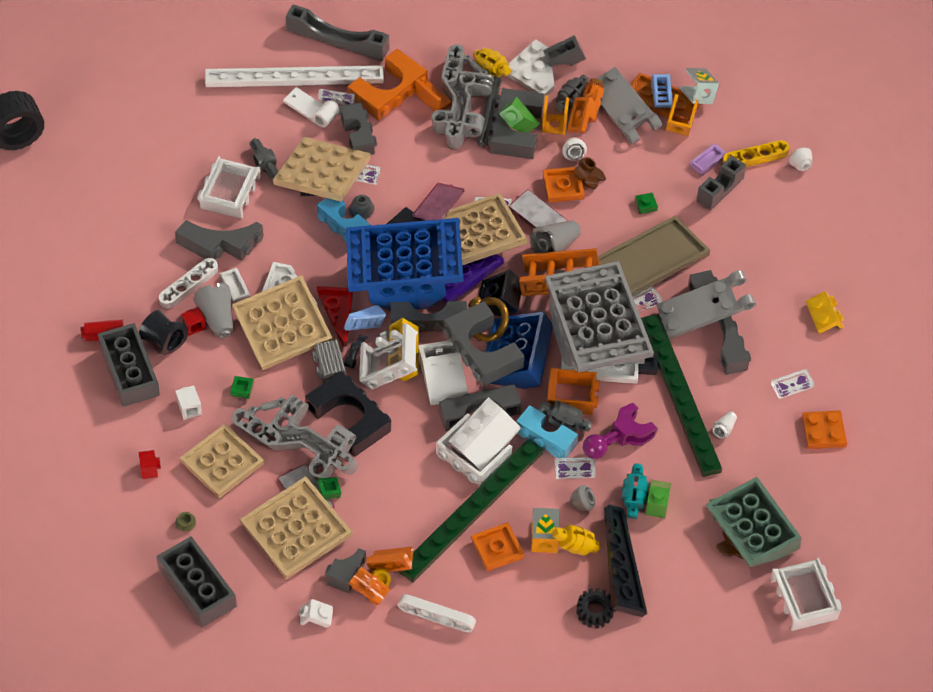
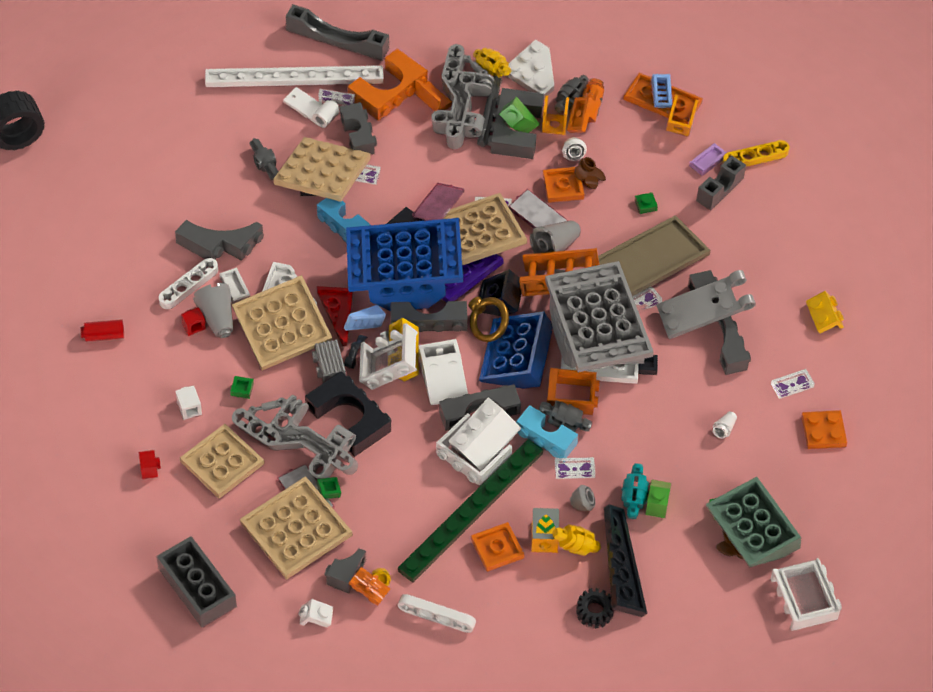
(128, 364): dark grey brick -> none
(162, 332): black hat -> none
(185, 521): olive plate -> none
(228, 187): white window -> none
(362, 205): dark grey cone -> none
(391, 559): orange panel -> none
(485, 365): dark grey arch -> none
(565, 52): dark grey arch -> none
(623, 431): magenta piece -> none
(624, 105): light grey hinge -> none
(682, 397): dark green plate -> none
(704, 81): light aqua piece -> none
(801, 159): white cone -> none

